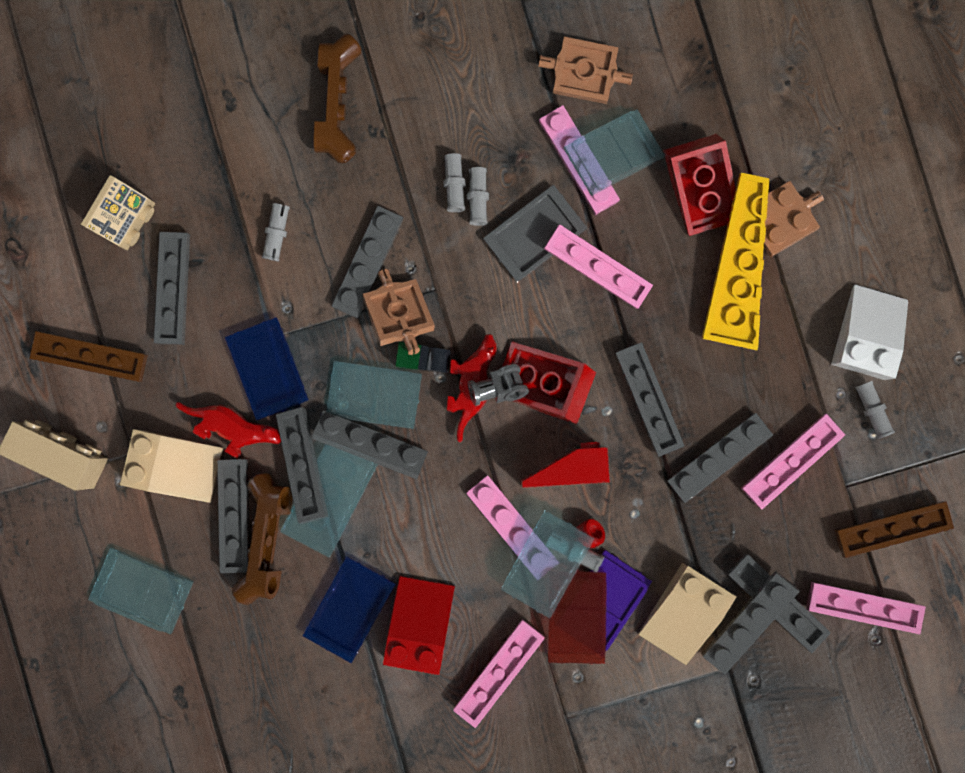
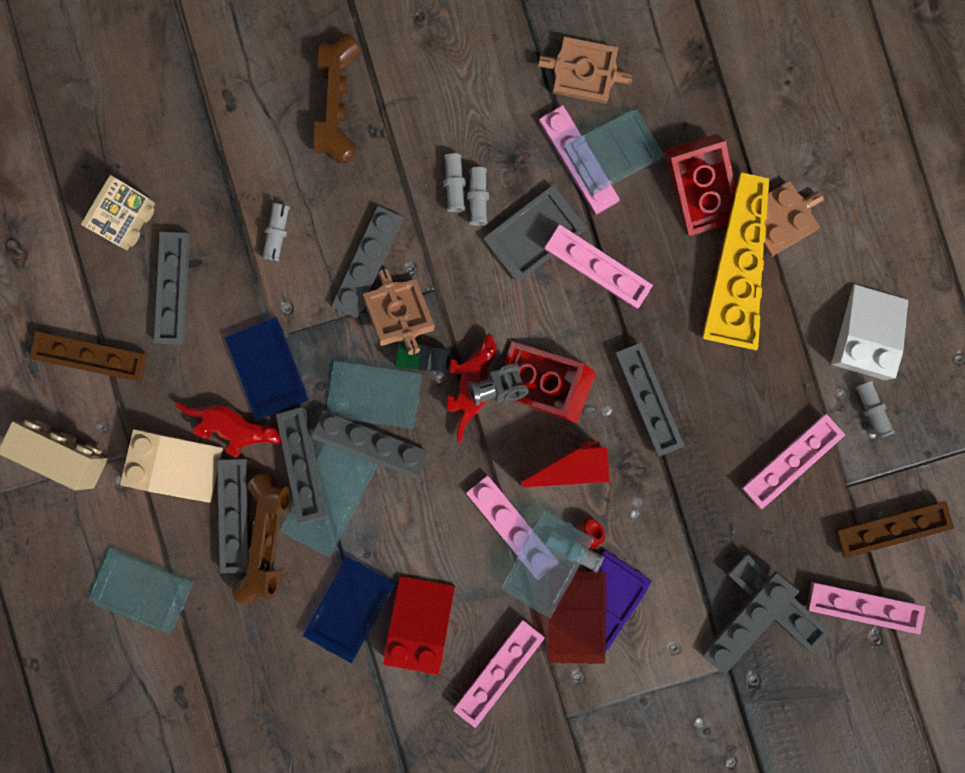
(686, 614): tan slope -> none
(719, 457): dark grey plate -> none

